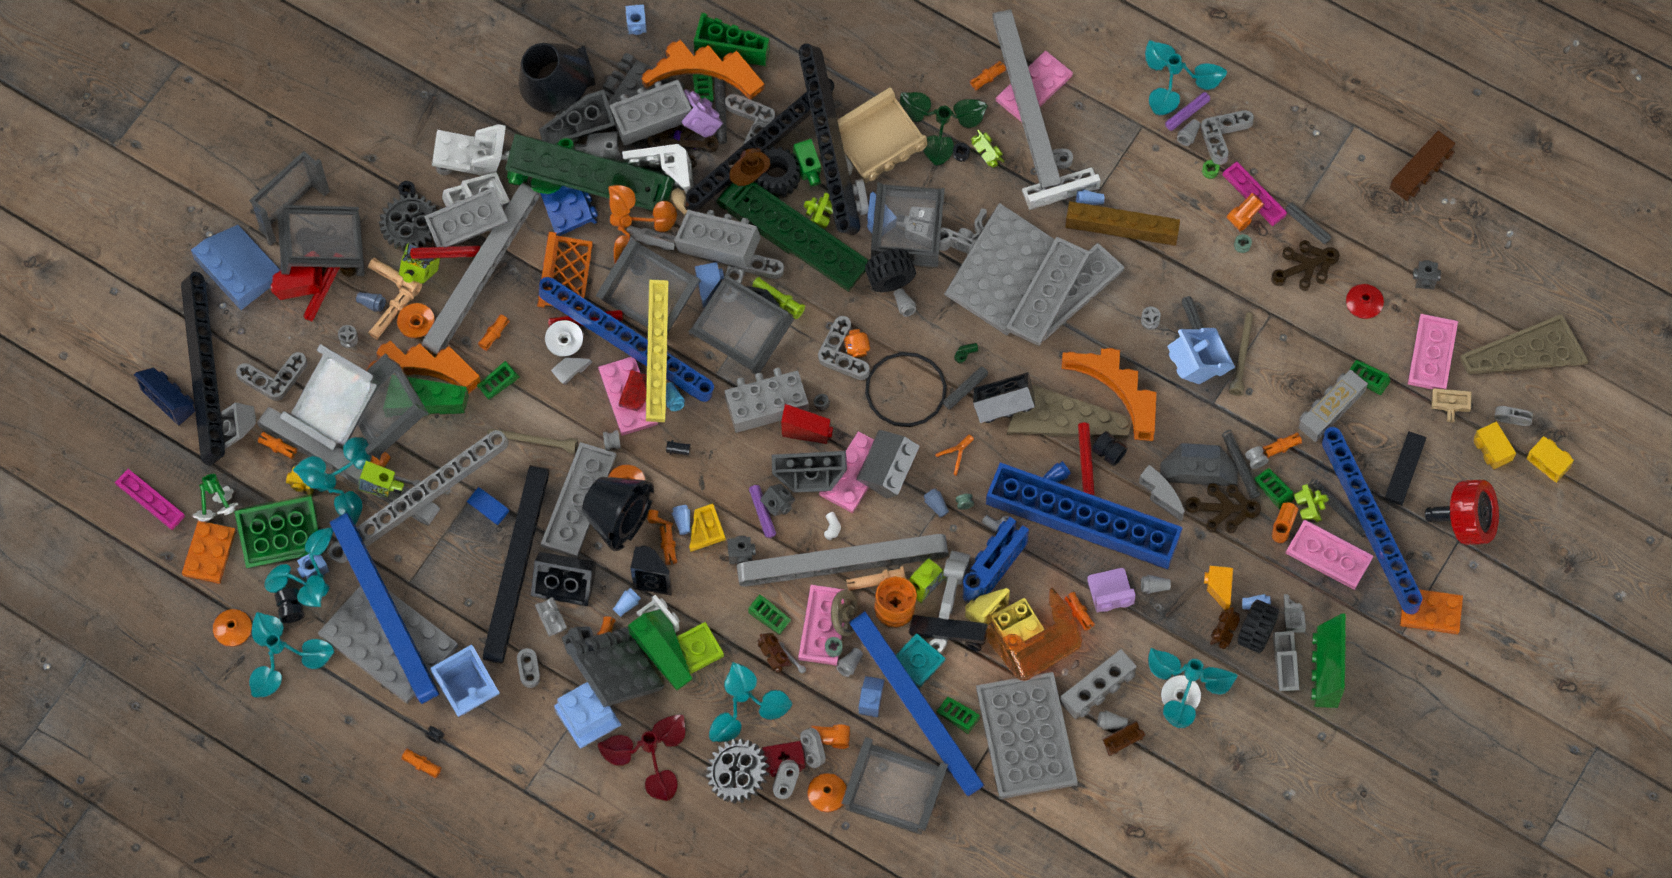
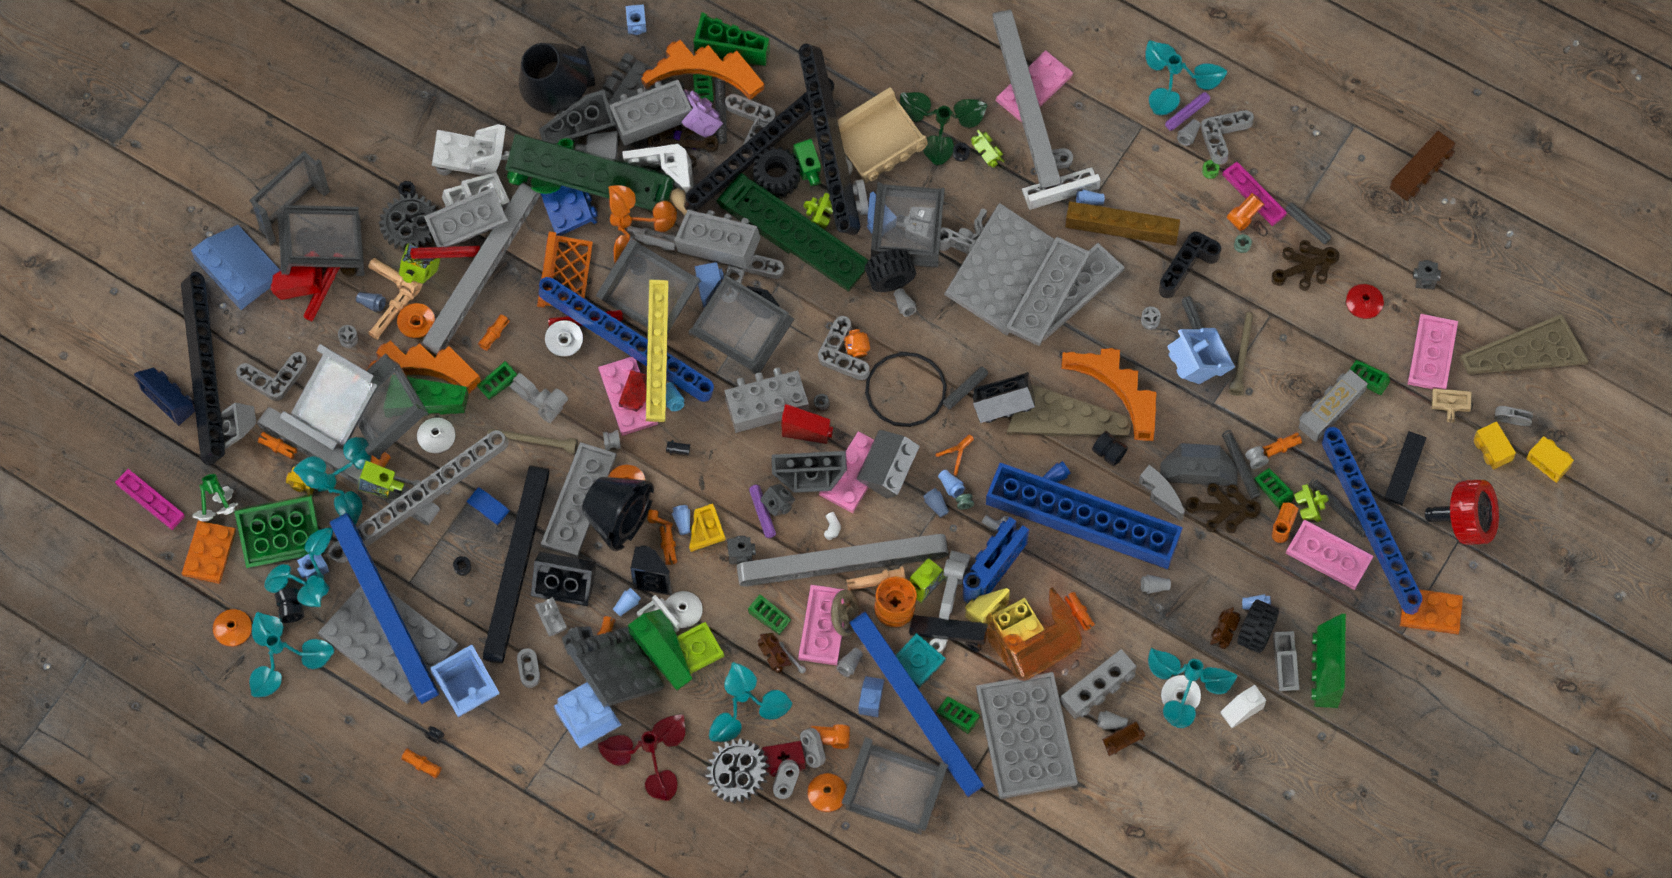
(436, 443): none -> white dish
(460, 559): none -> black bush
(548, 403): none -> light grey piece
(569, 368): light grey slope -> none
(610, 150): light grey cone -> none
(693, 611): none -> white dish
(749, 167): reddish brown piece -> none
(785, 301): lime pin -> none
(839, 648): sand green bush -> none
(952, 484): none -> light blue cone
(963, 352): dark green arm -> none
(987, 75): orange pin -> none
(1086, 458): red axle -> none
(1110, 590): lavender bracket -> none
(1184, 265): none -> black beam
(1219, 584): light orange slope -> none
(1243, 706): none -> white slope
(1293, 616): light grey slope -> none

